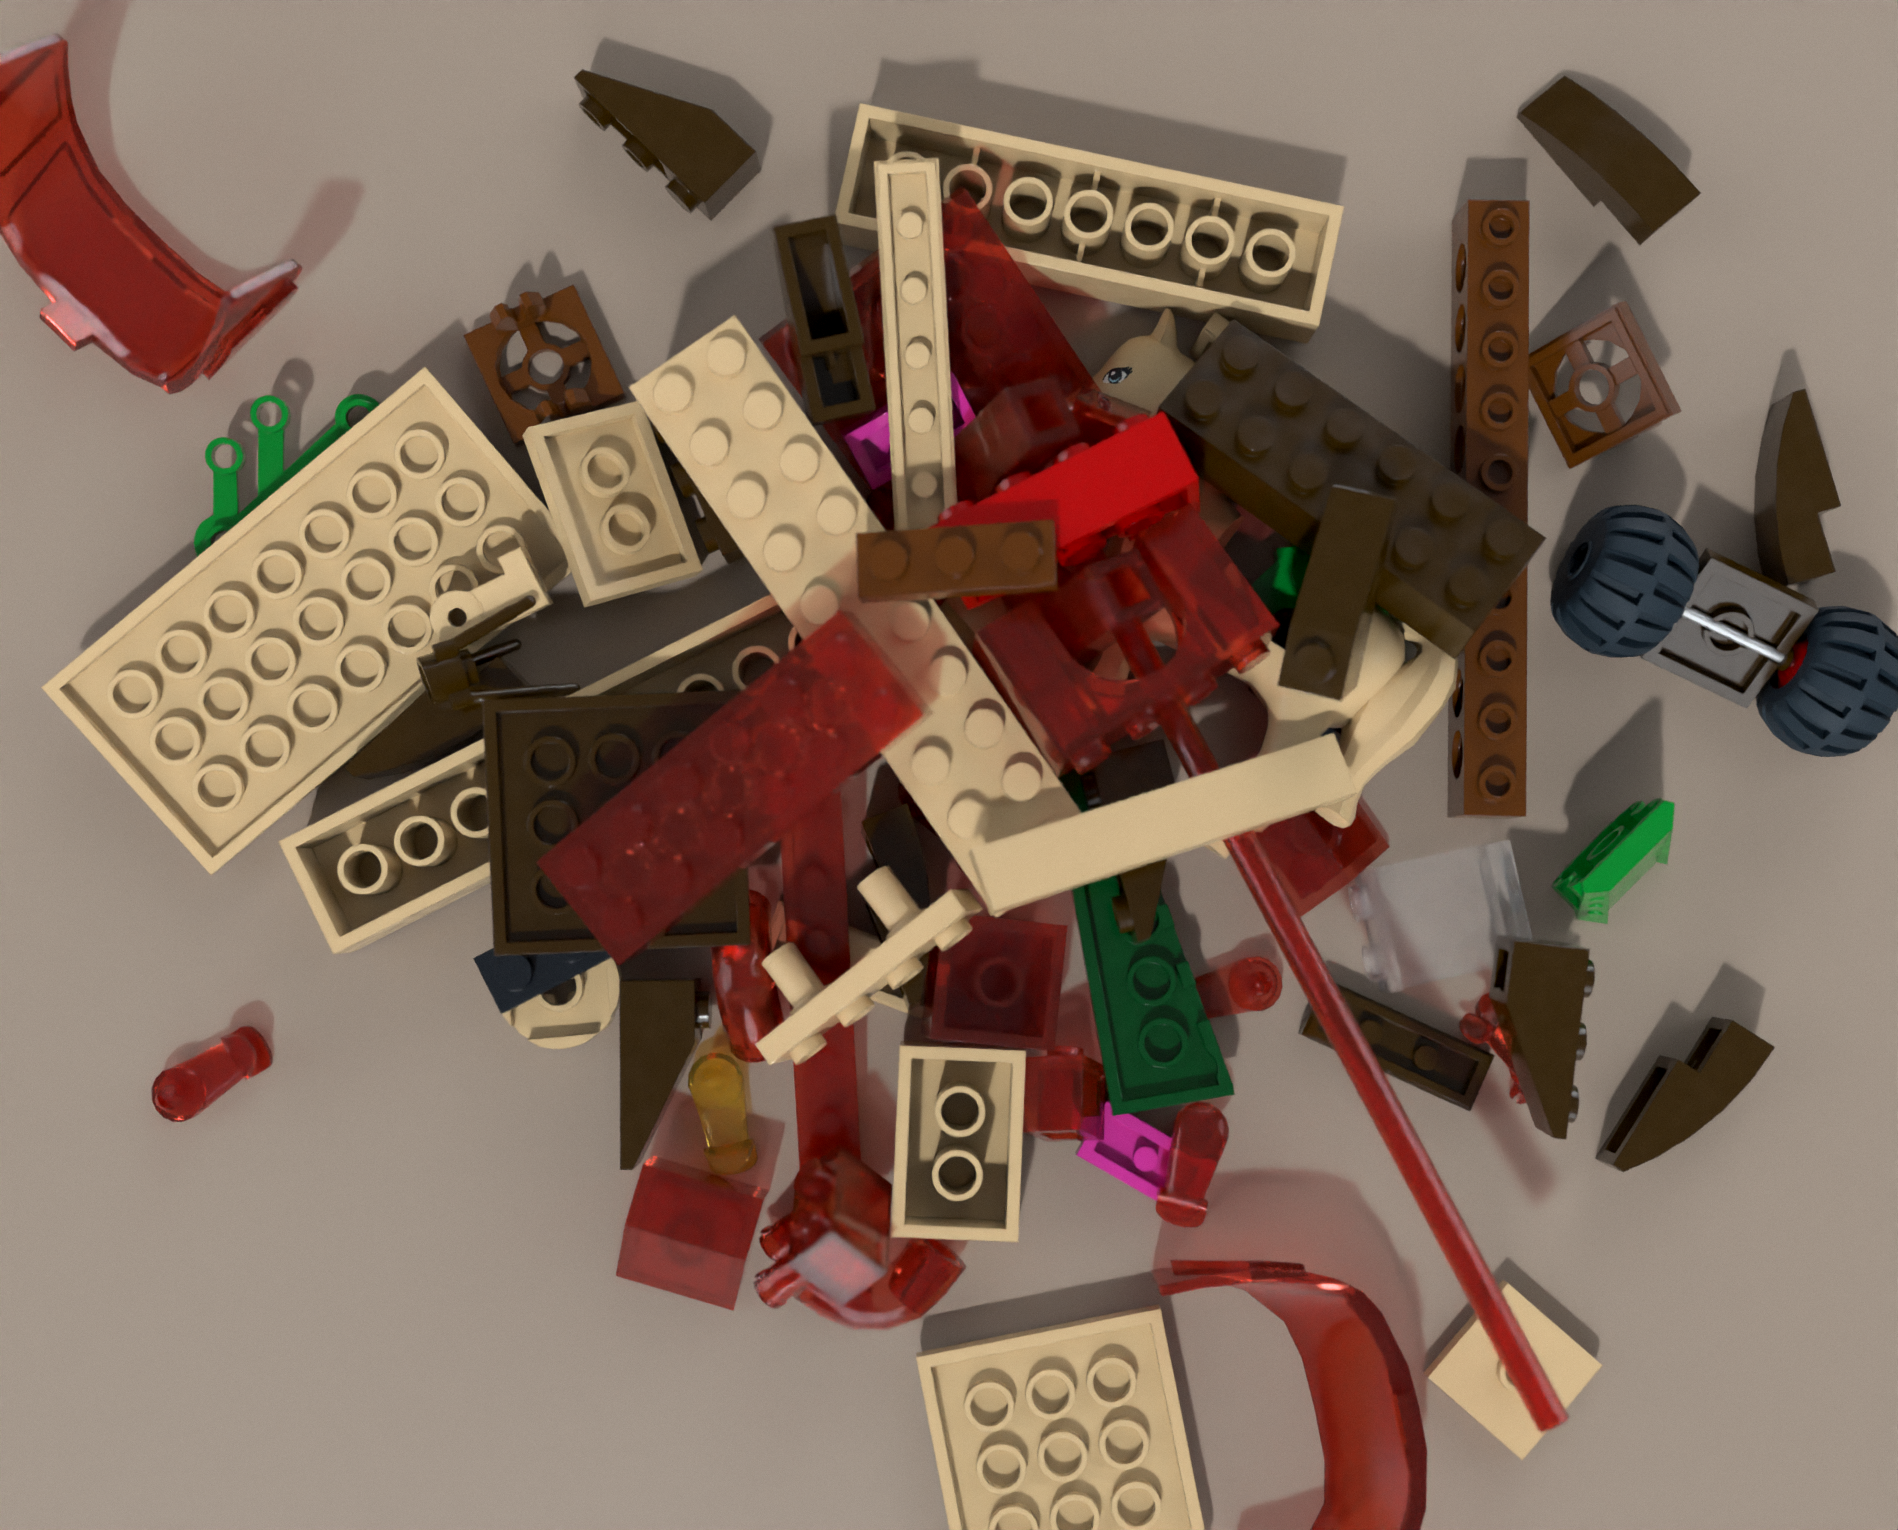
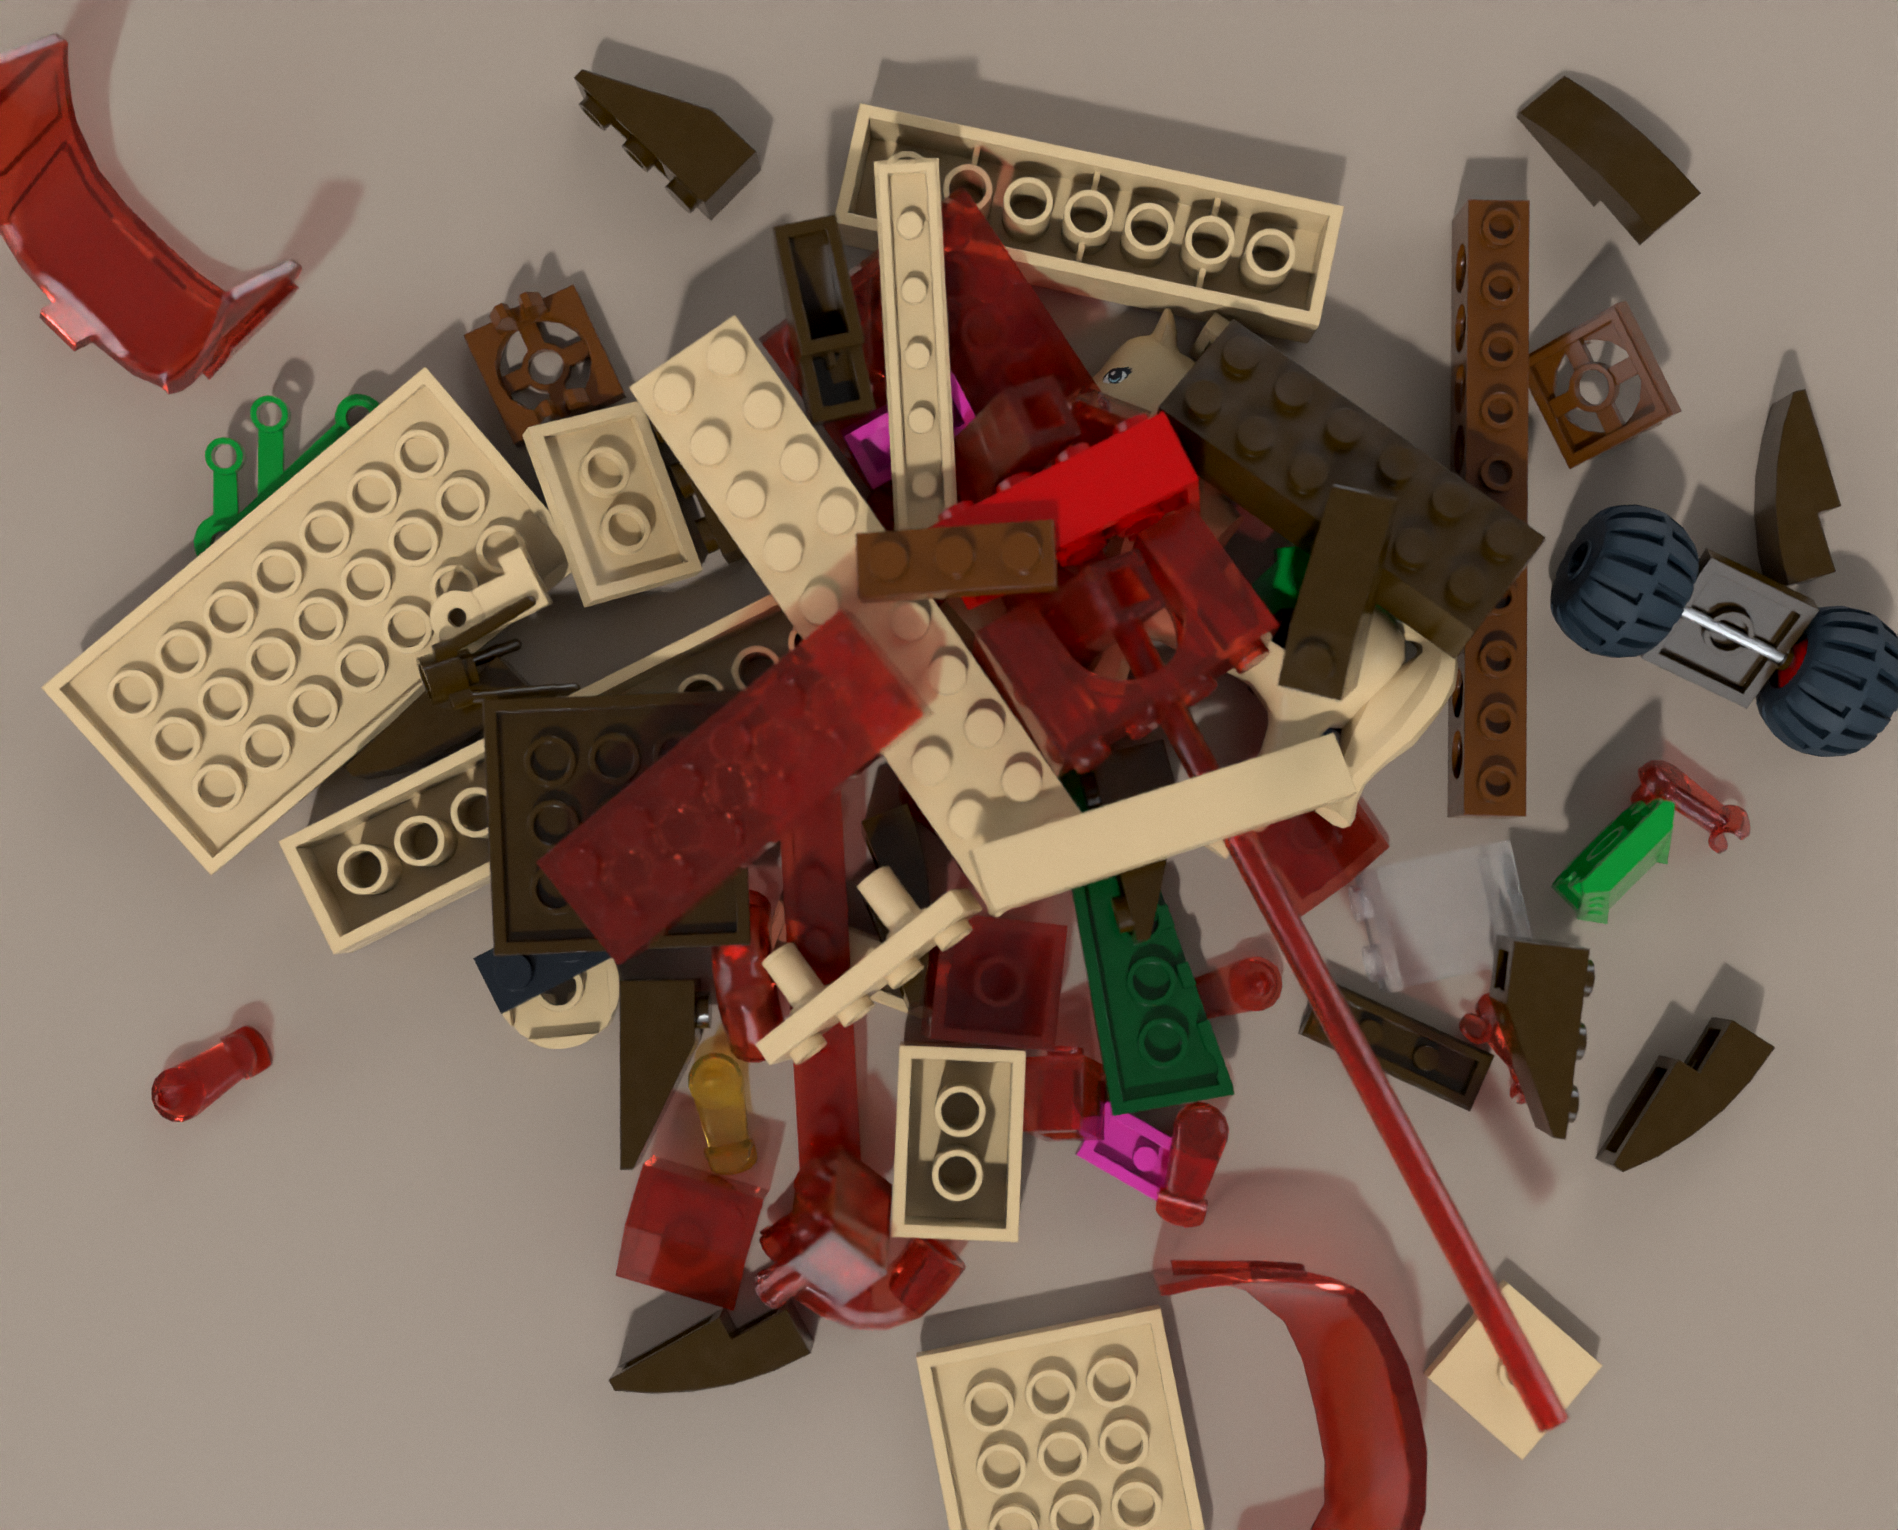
(717, 1353): none -> dark brown slope
(1668, 782): none -> clear red piece

